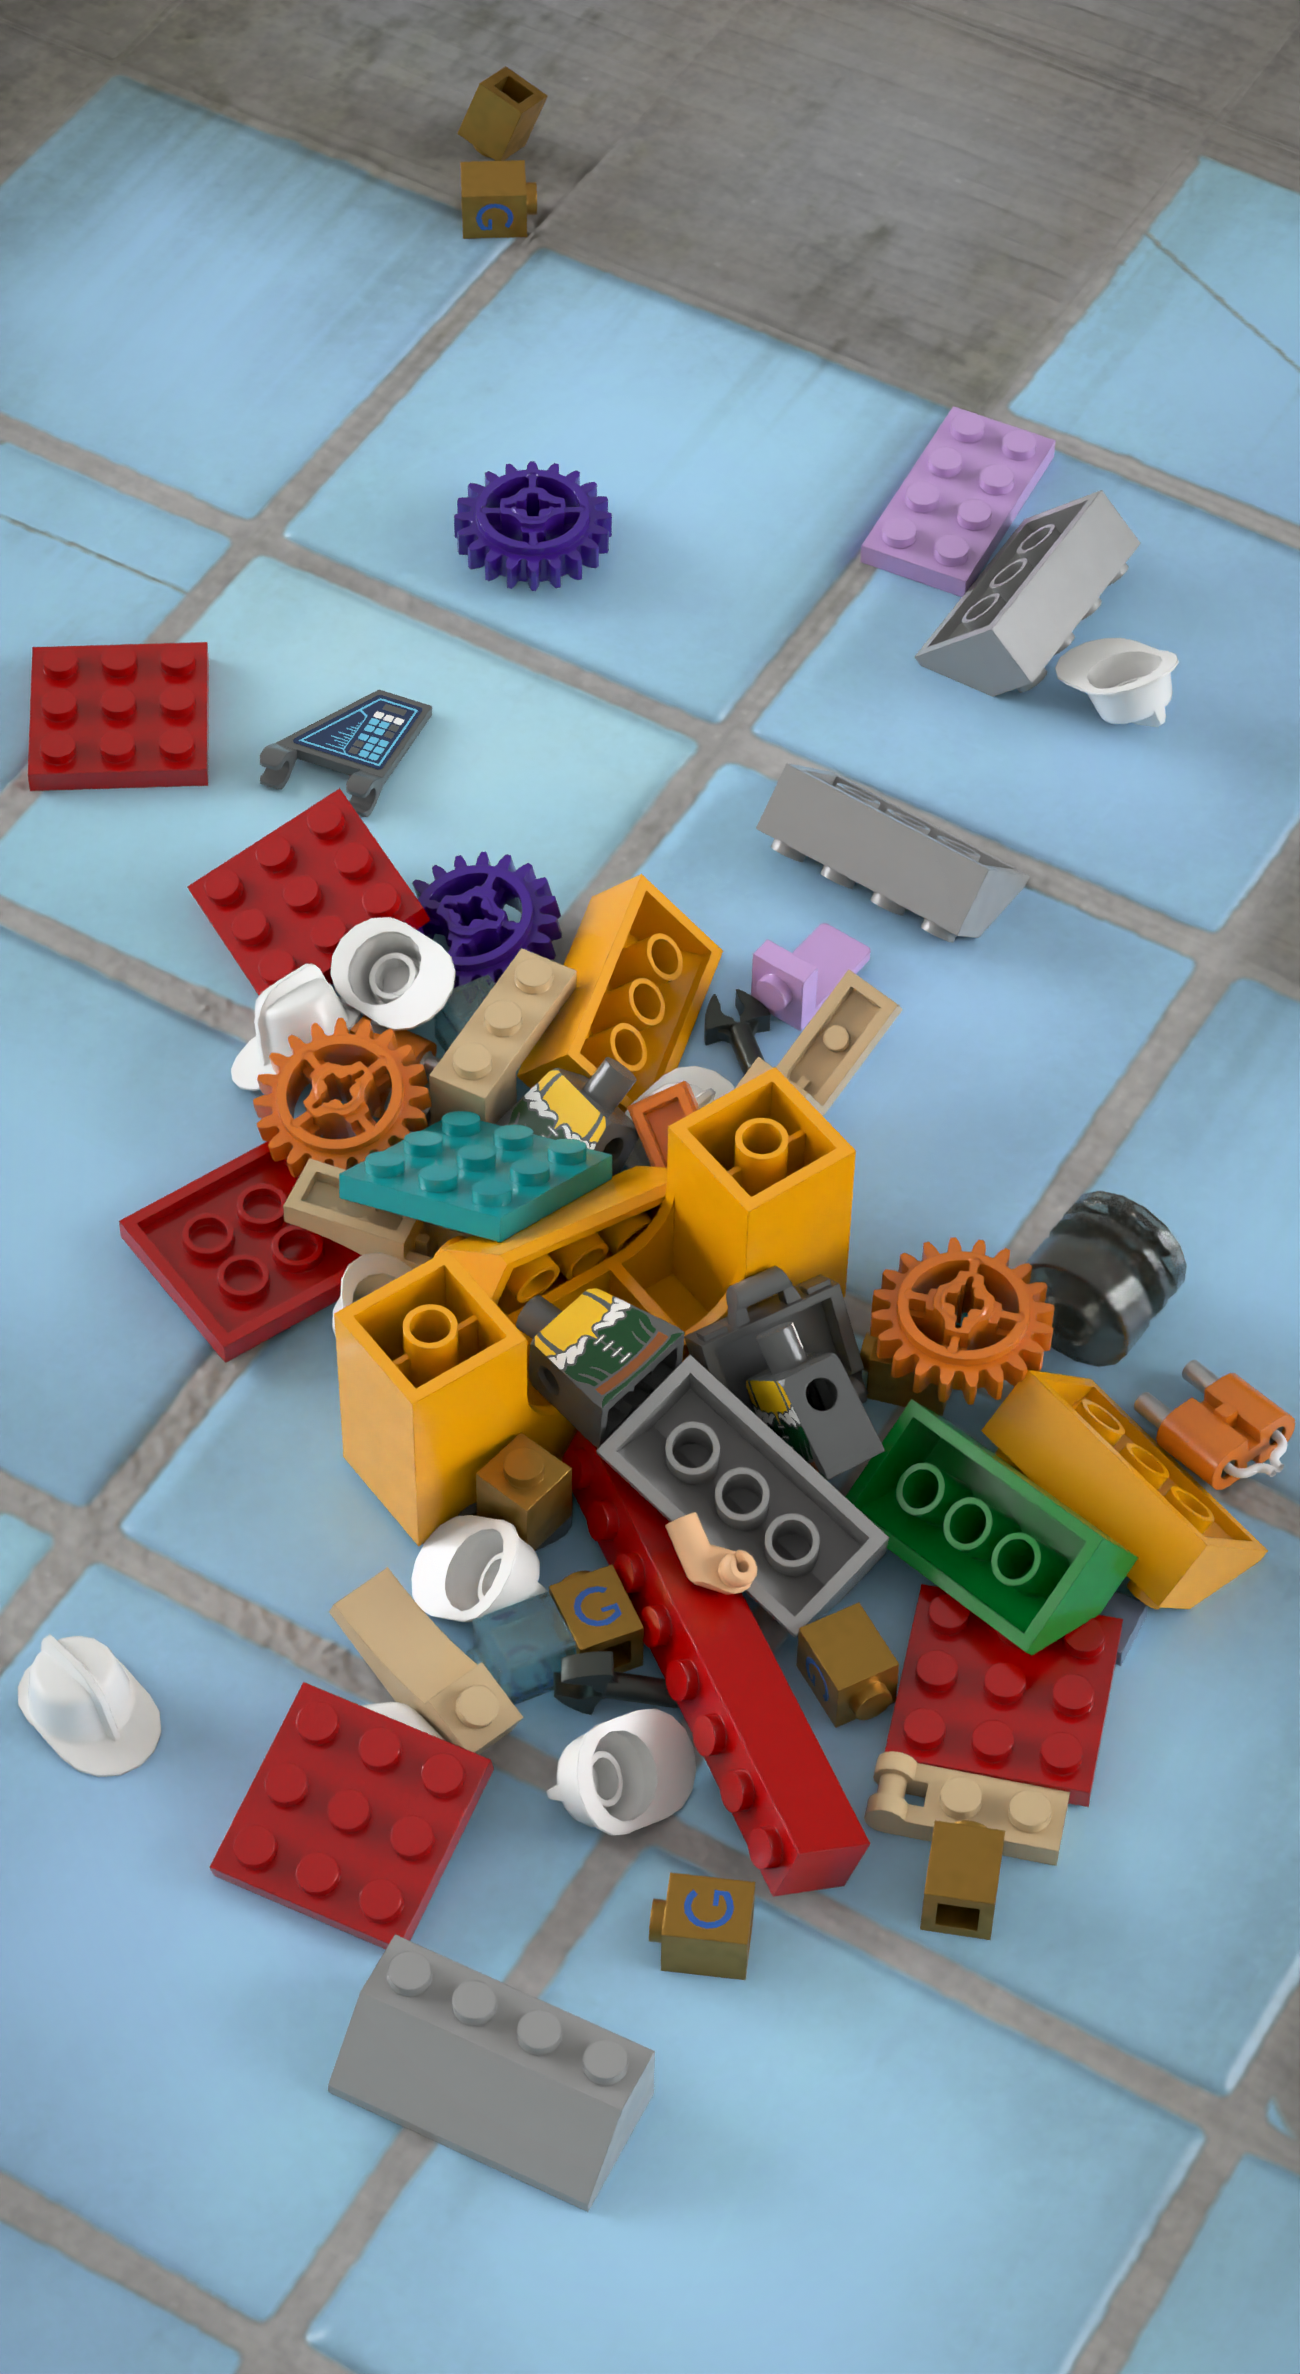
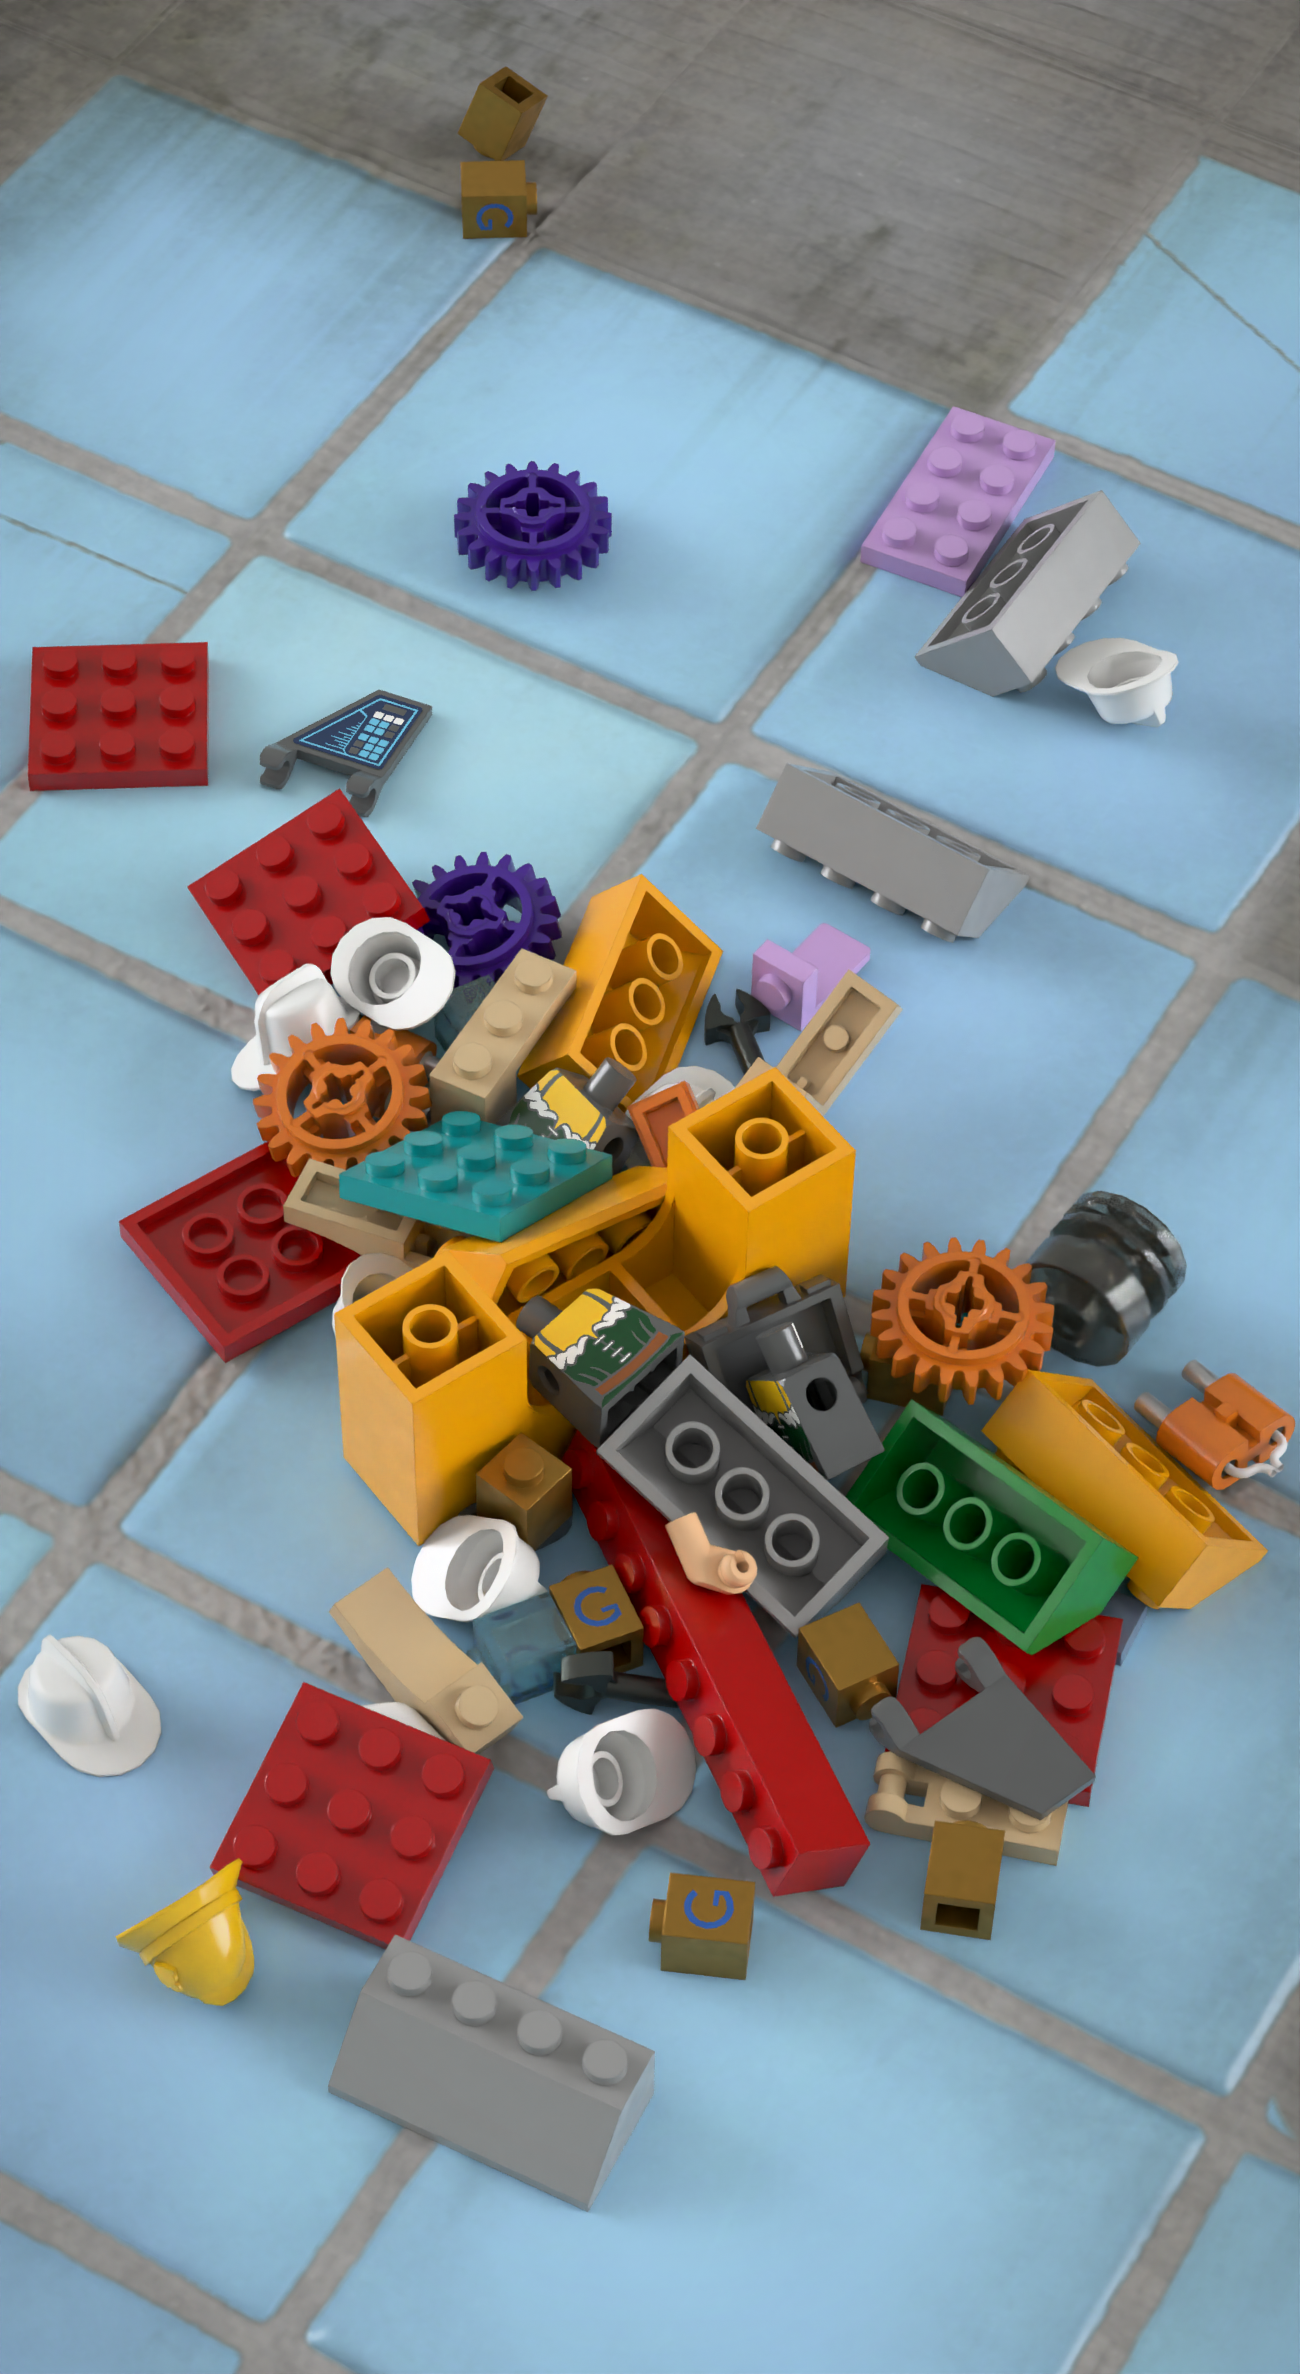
(199, 1941): none -> yellow piece
(990, 1742): none -> dark grey flag

